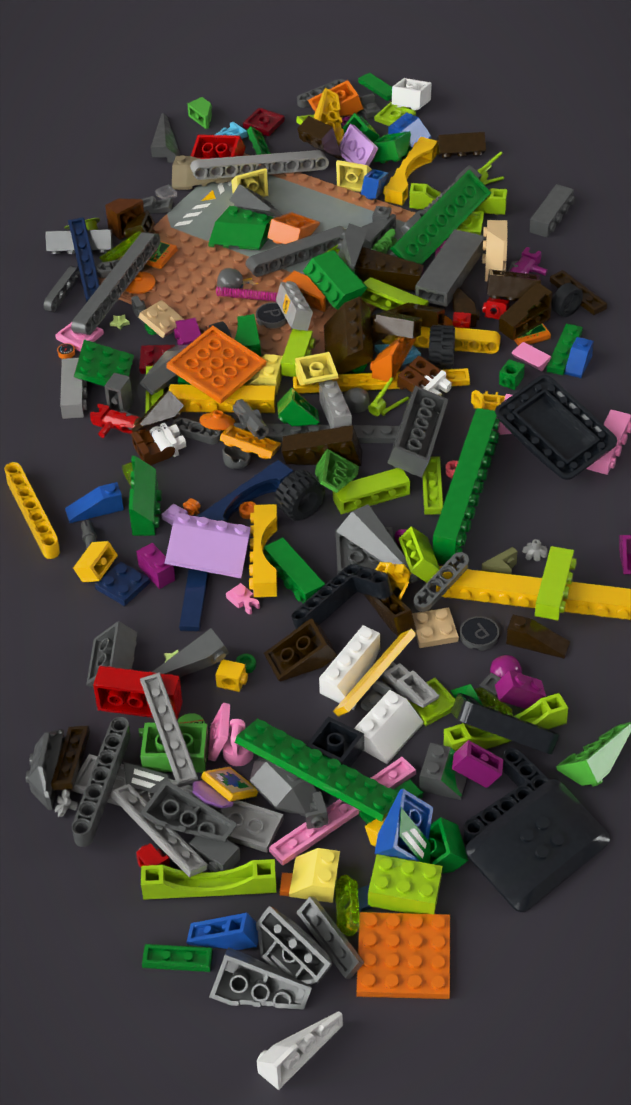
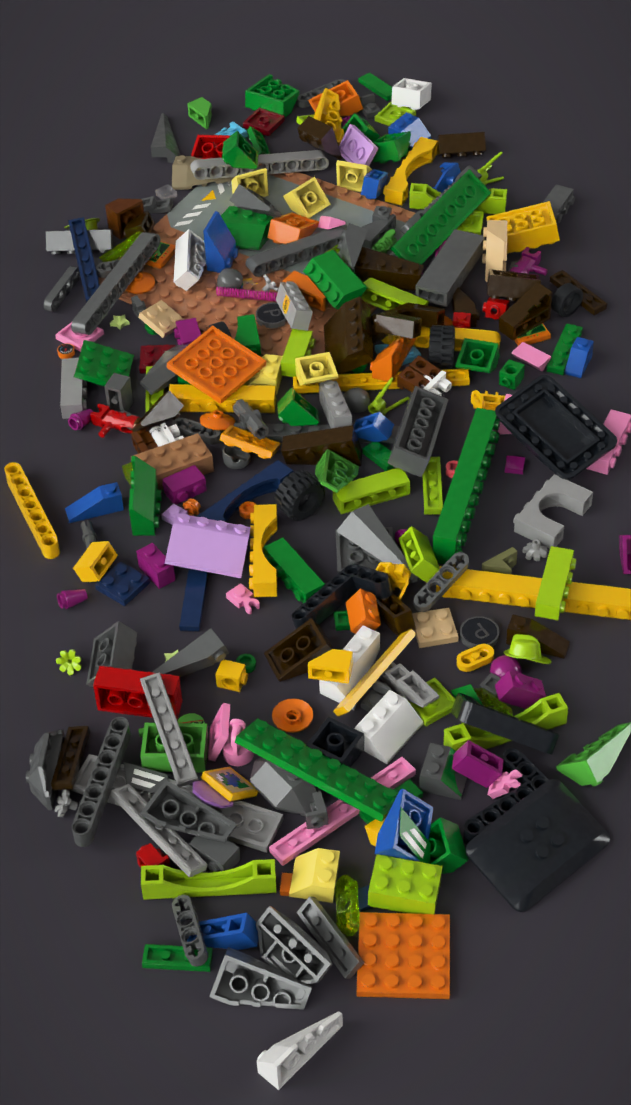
(69, 661): none -> lime plant
(70, 598): none -> magenta cone
(79, 419): none -> magenta cone
(178, 456): none -> medium nougat brick
(184, 484): none -> magenta brick
(186, 931): none -> dark grey beam
(189, 260): none -> white wedge
(219, 244): none -> blue slope
(239, 152): none -> green slope
(269, 285): none -> light grey plant
(271, 96): none -> green wedge
(292, 709): none -> orange dish
(307, 199): none -> light yellow slope
(330, 222): none -> bright pink slope
(332, 666): none -> yellow slope
(341, 620): none -> green tile
(363, 610): none -> orange brick
(373, 427): none -> blue slope
(378, 454): none -> green plate
(449, 175): none -> blue piece
(472, 658): none -> yellow plate
(478, 356): none -> green slope
(504, 783): none -> bright pink plate
(514, 464): none -> magenta tile
(526, 648): none -> lime piece
(529, 227): none -> yellow slope
(558, 493): none -> light grey arch

